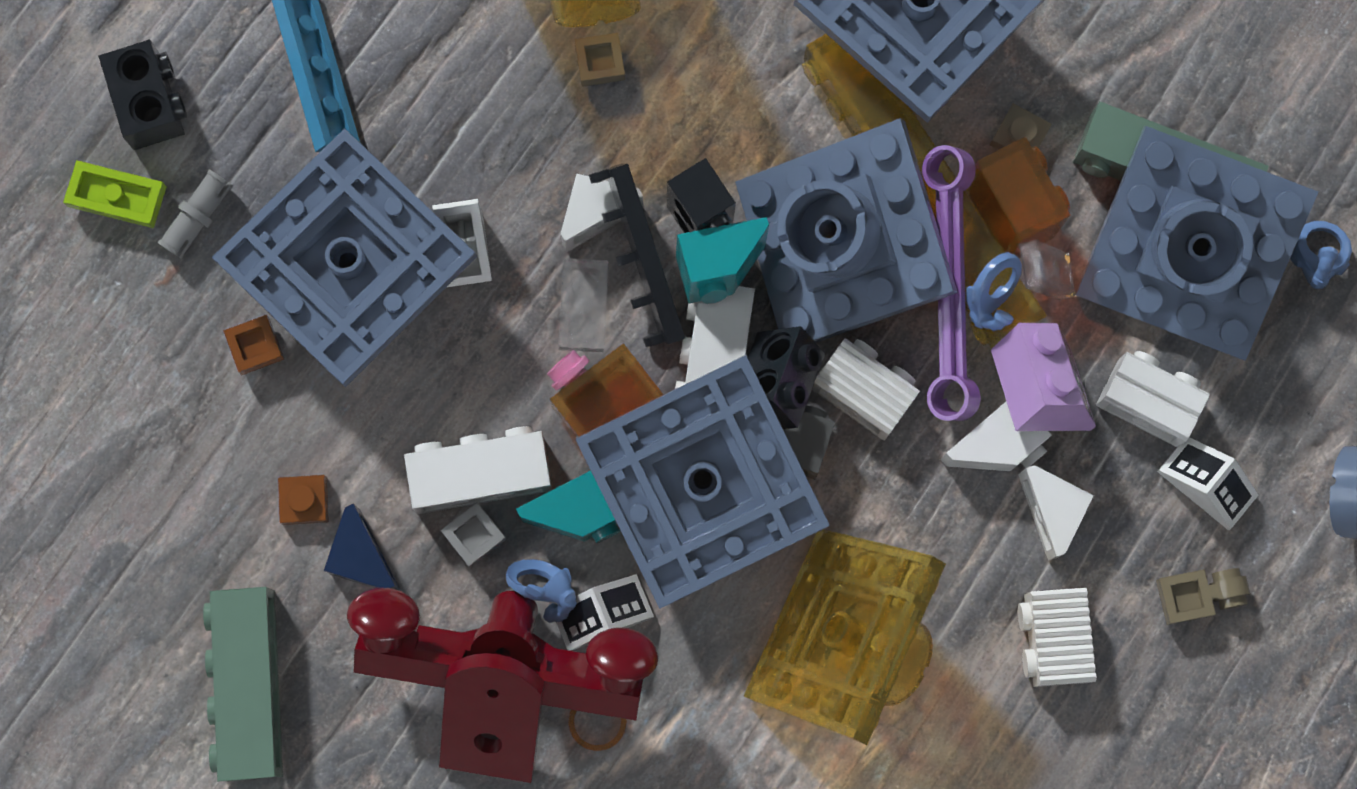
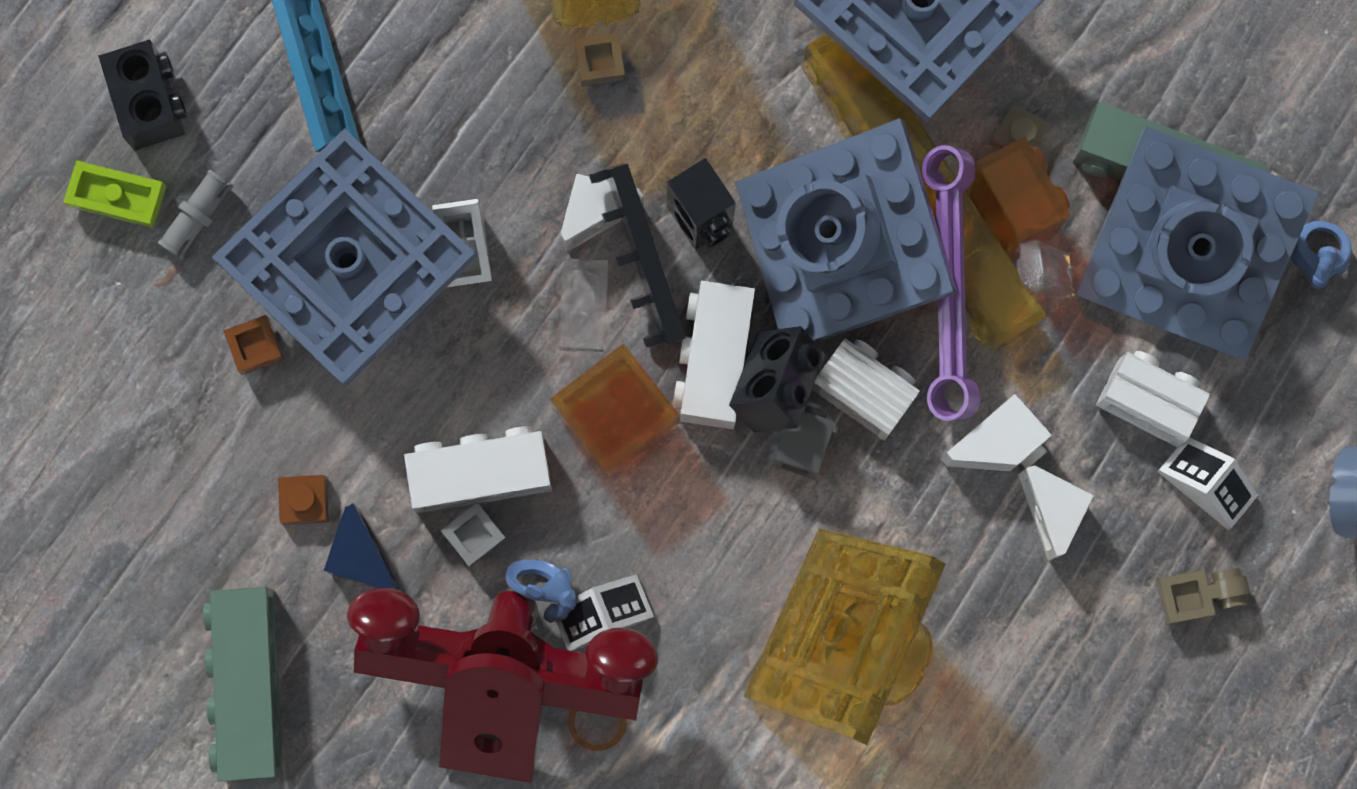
(568, 369): bright pink plate -> none
(573, 511): teal slope -> none
(691, 531): sand blue piece -> none
(719, 258): teal slope -> none
(983, 304): medium blue piece -> none
(1041, 380): lavender slope -> none
(1058, 637): white brick -> none

